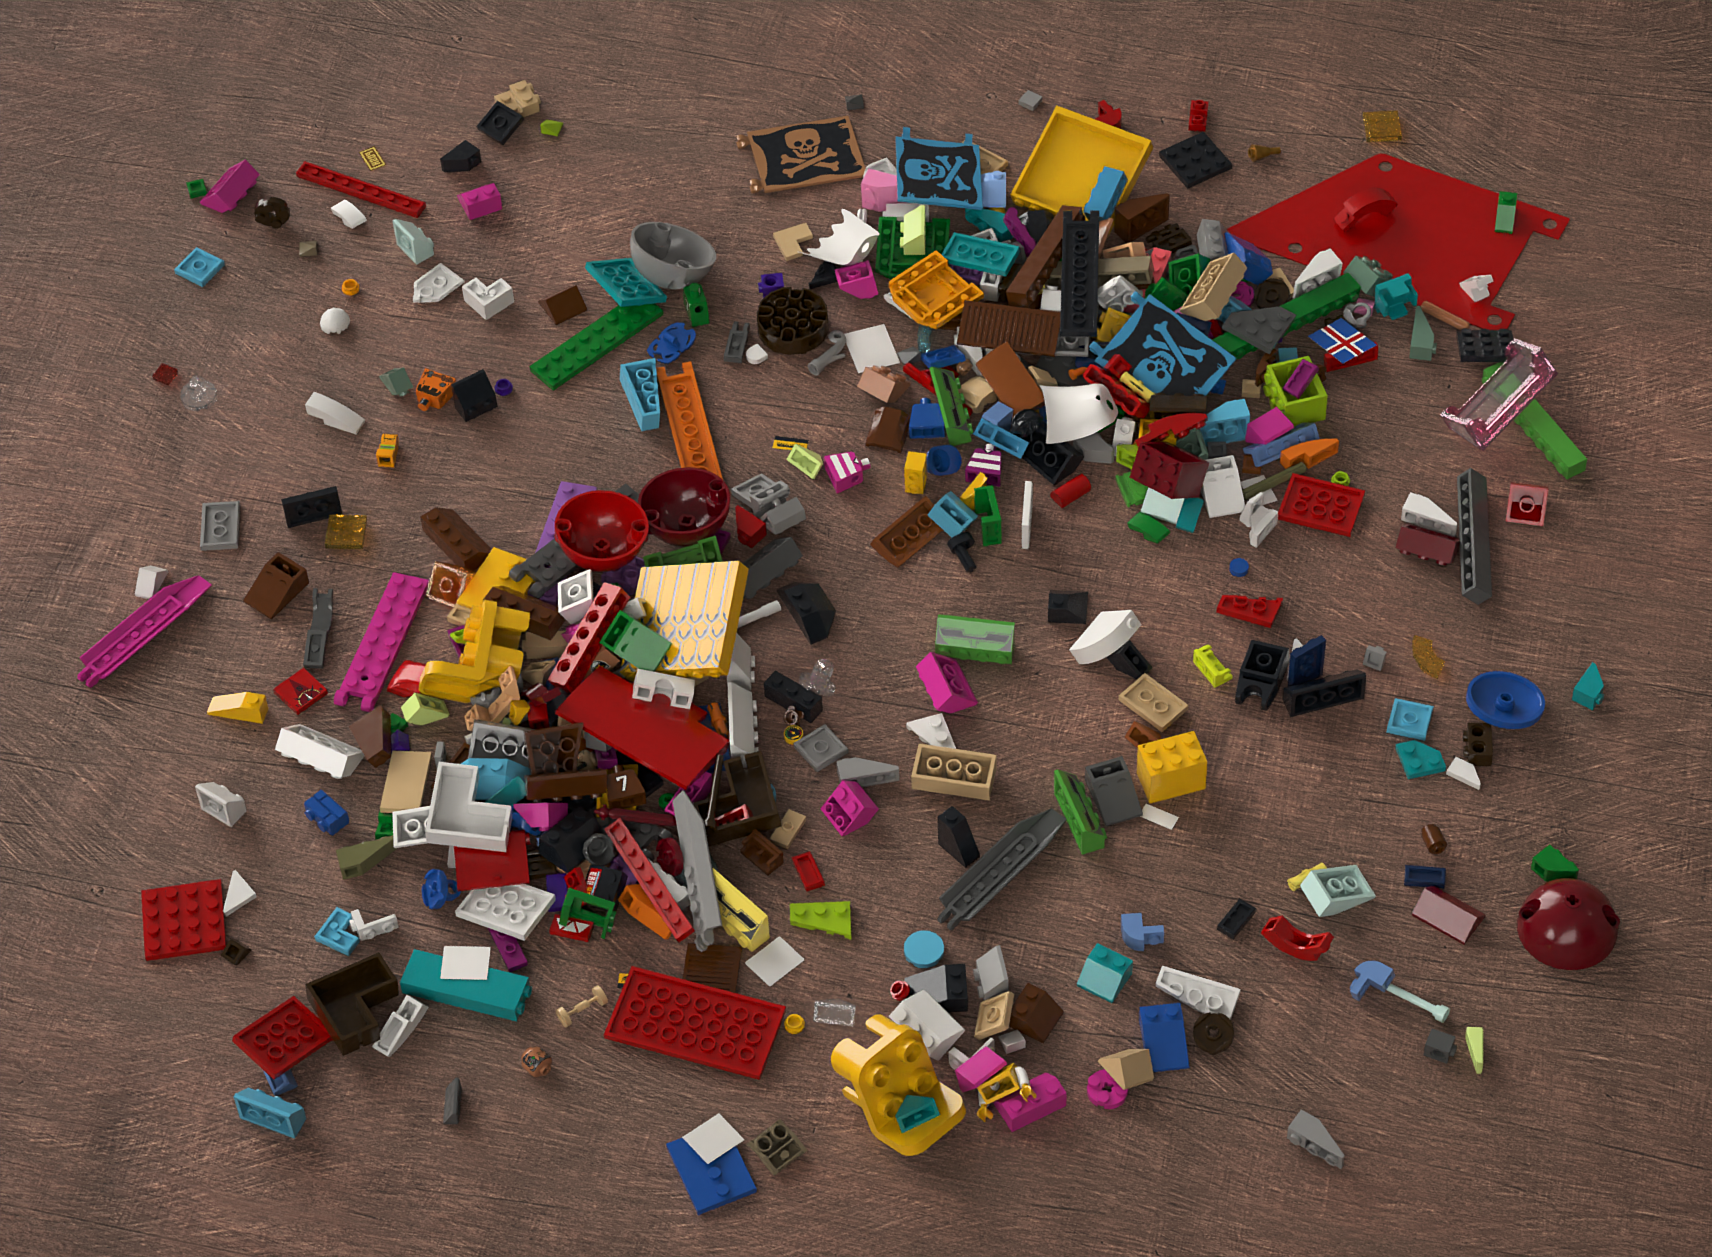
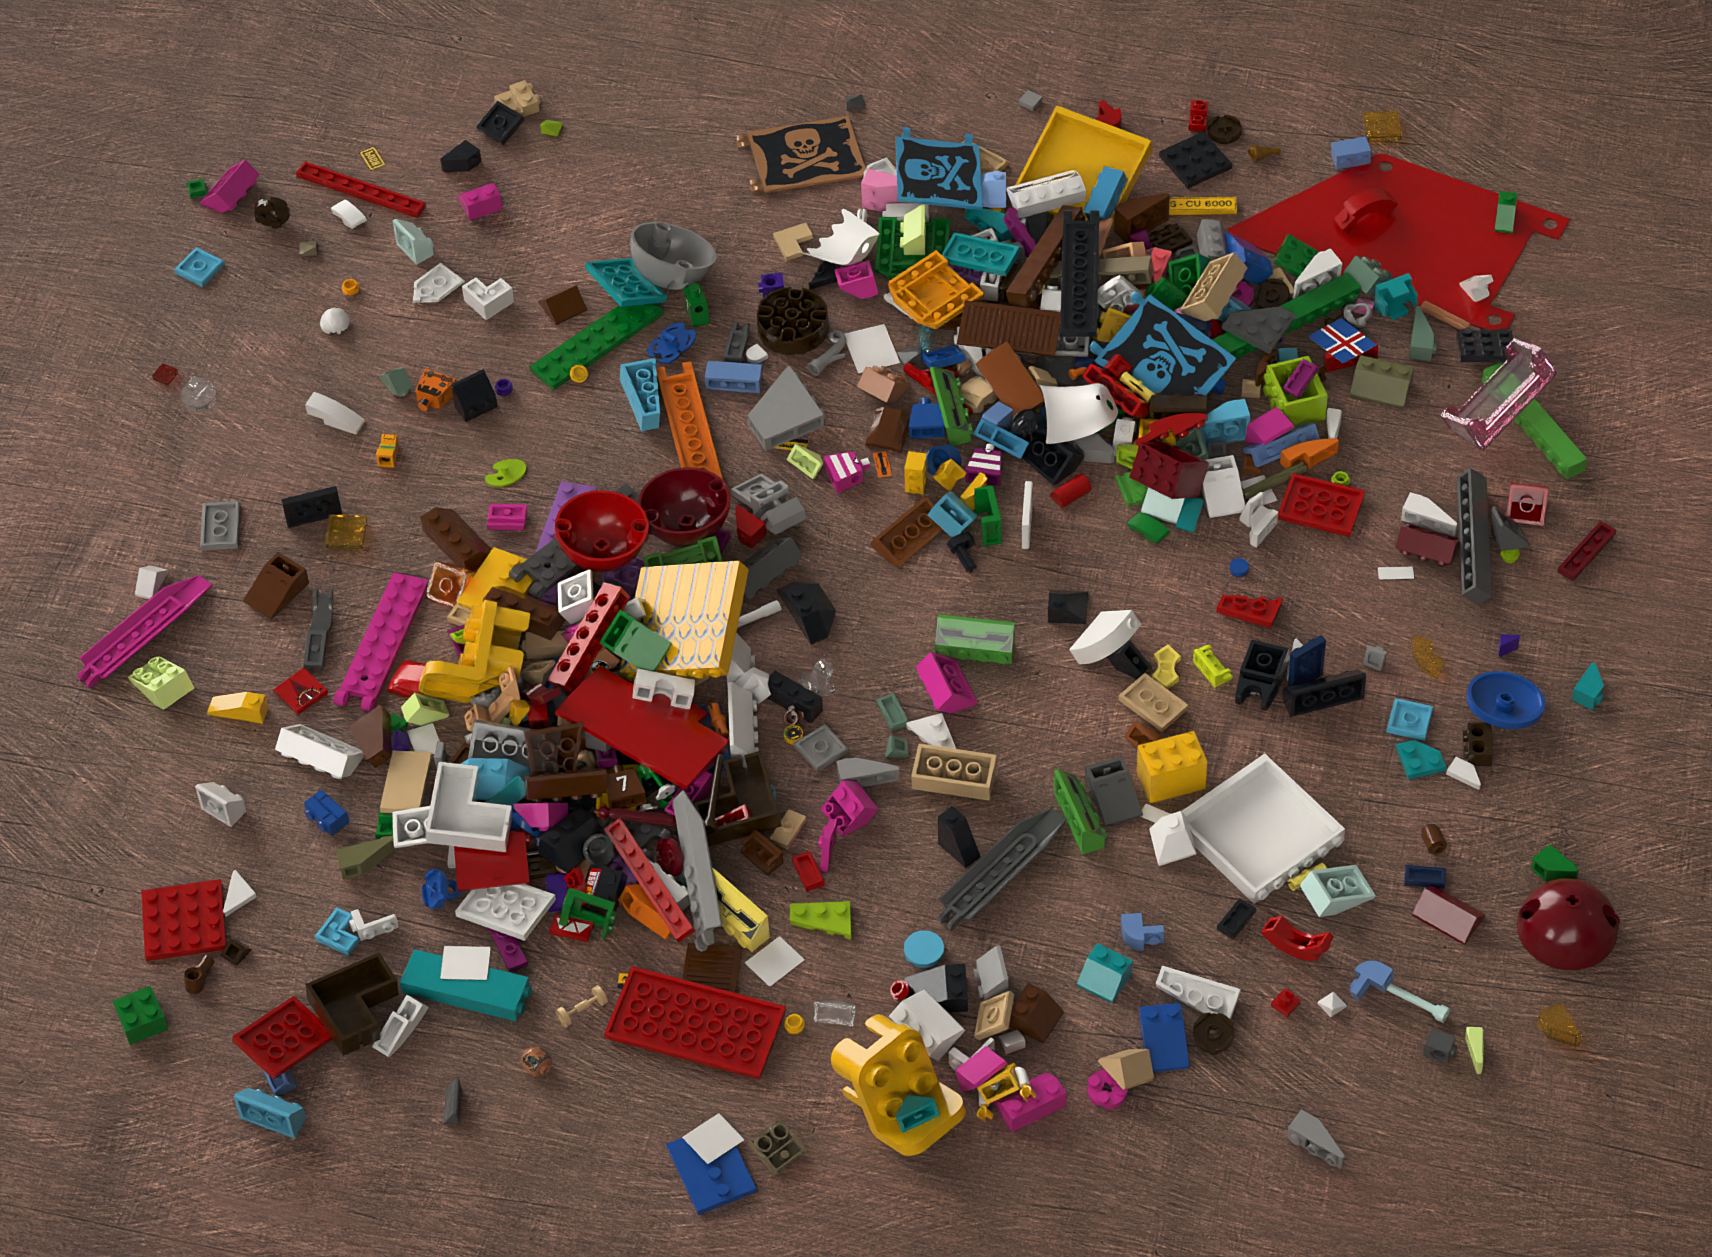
(140, 1015): none -> green brick
(161, 682): none -> yellowish green slope
(196, 975): none -> reddish brown pin
(424, 738): none -> white sticker
(507, 517): none -> dark pink plate
(510, 470): none -> lime piece
(578, 373): none -> yellow plate
(664, 790): none -> plant
(733, 376): none -> medium blue brick
(755, 682): none -> white slope
(785, 412): none -> light grey slope
(827, 843): none -> dark pink wing
(882, 464): none -> orange sticker
(892, 712): none -> sand green tile
(896, 748): none -> sand green slope
(948, 474): none -> yellow panel
(1047, 193): none -> white slope
(1141, 236): none -> magenta slope
(1166, 661): none -> light yellow tile
(1172, 838): none -> white slope
(1202, 206): none -> yellow tile
(1224, 129): none -> dark brown tile
(1261, 828): none -> white panel
(1285, 1002): none -> red tile
(1294, 255): none -> green plate
(1332, 1004): none -> white slope
(1333, 421): none -> white slope
(1351, 153): none -> medium blue brick
(1382, 381): none -> olive slope
(1395, 572): none -> white sticker
(1507, 532): none -> dark grey slope
(1508, 643): none -> dark purple slope
(1510, 556): none -> lime plate
(1559, 1025): none -> clear yellow slope
(1586, 551): none -> dark red plate

